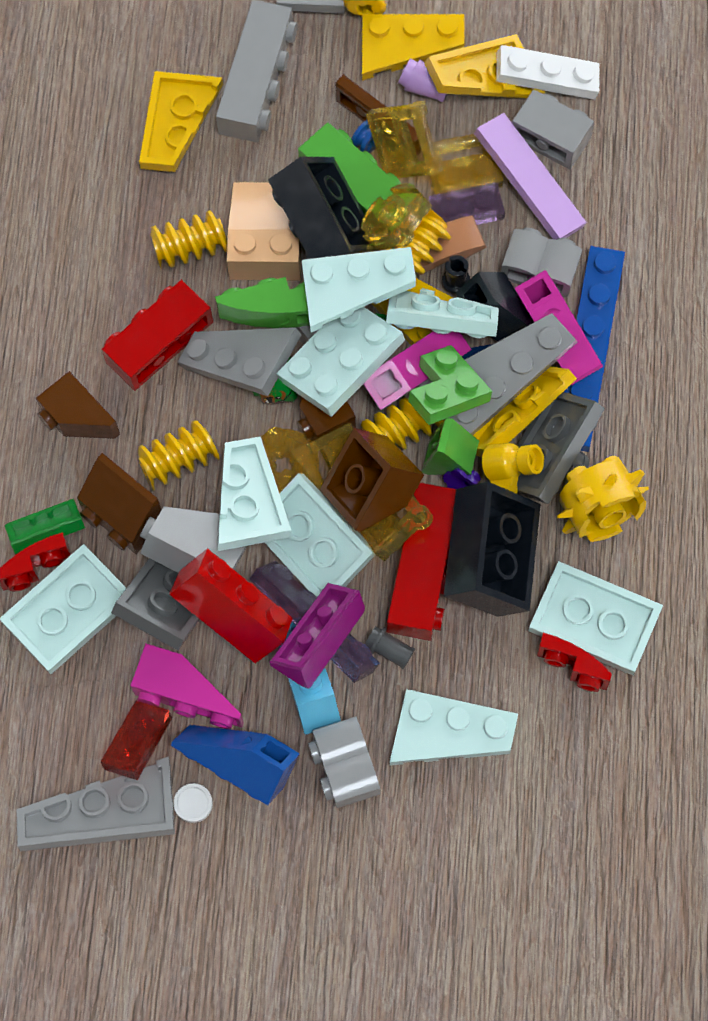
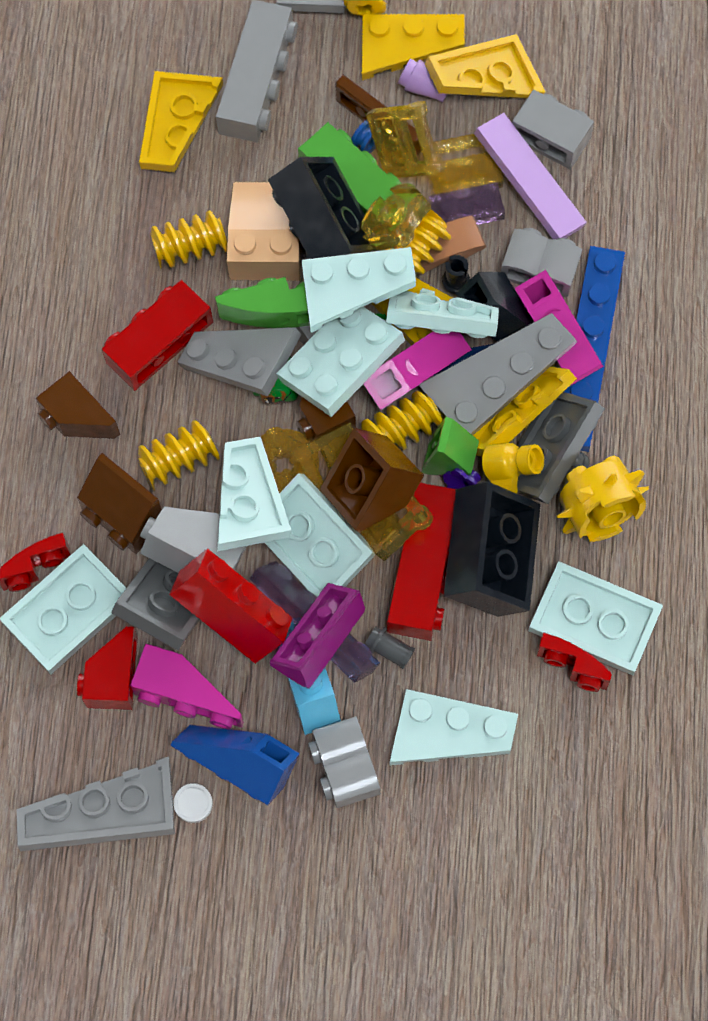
(43, 524): green plate -> none
(110, 673): none -> red slope
(136, 740): clear red plate -> none
(453, 386): bright green plate -> none
(547, 72): white plate -> none

